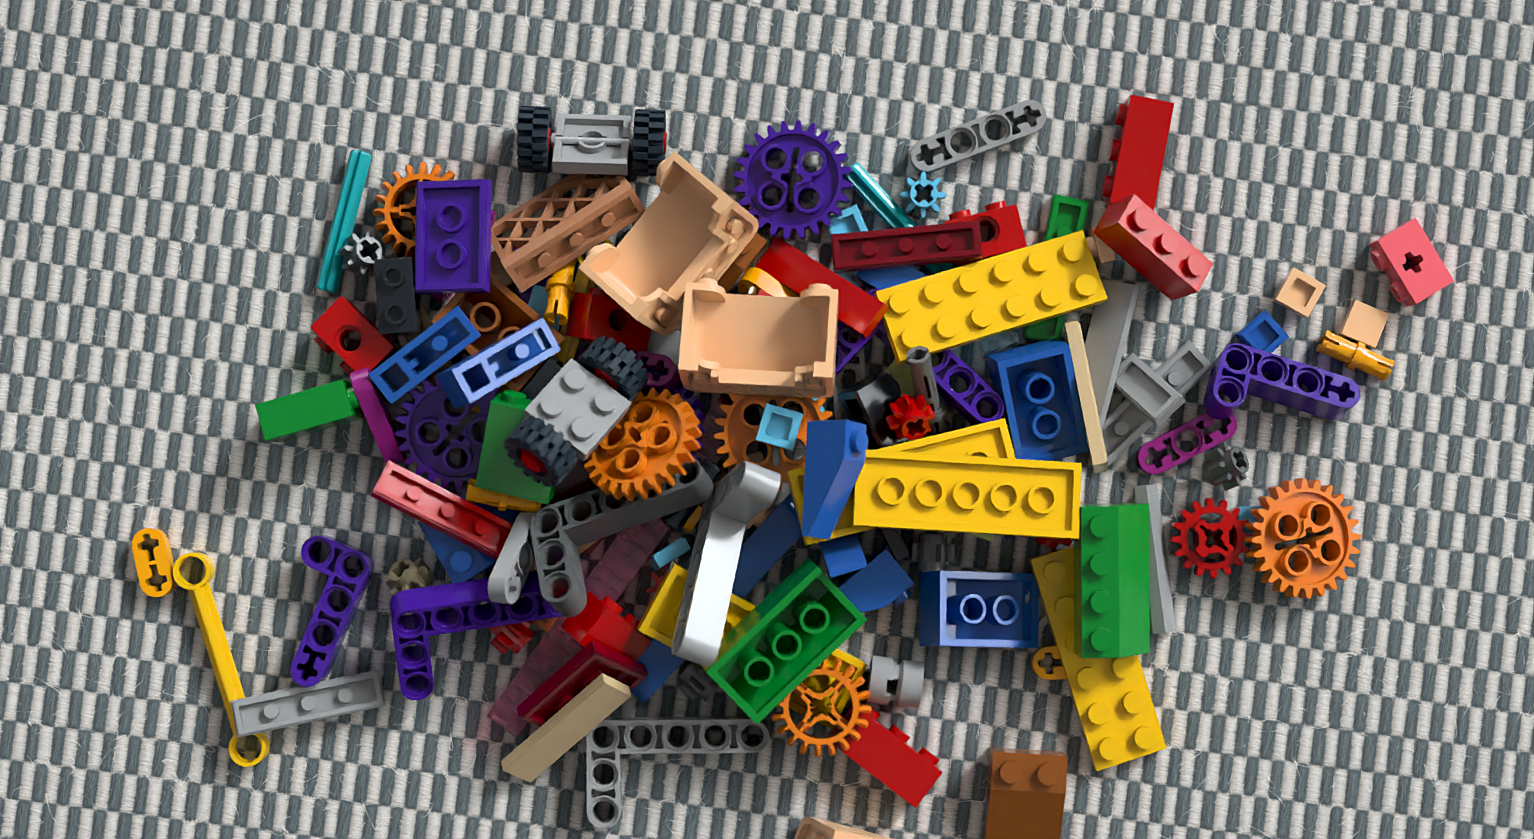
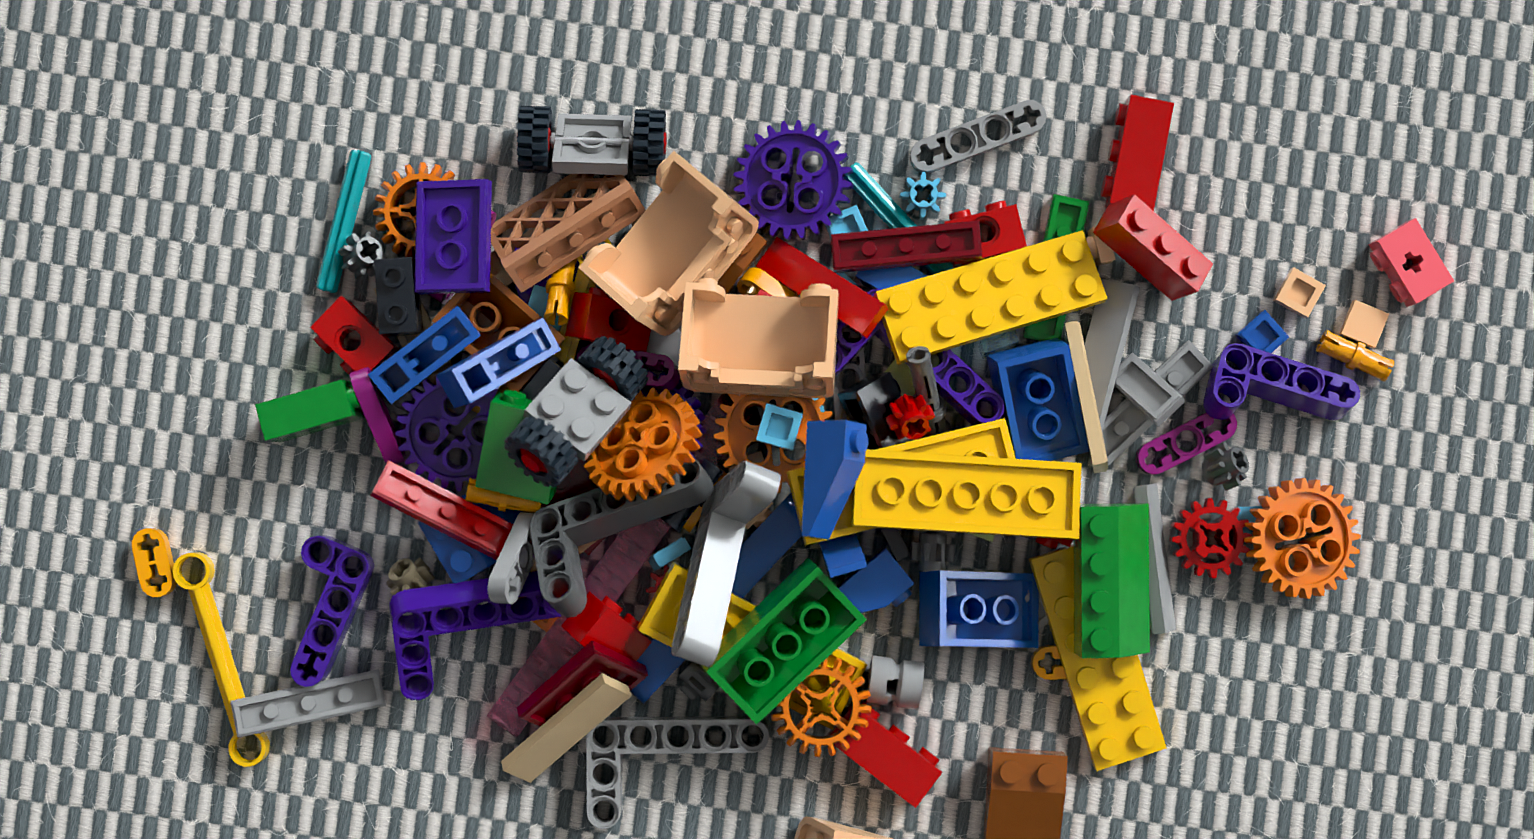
(511, 636): red gear -> none

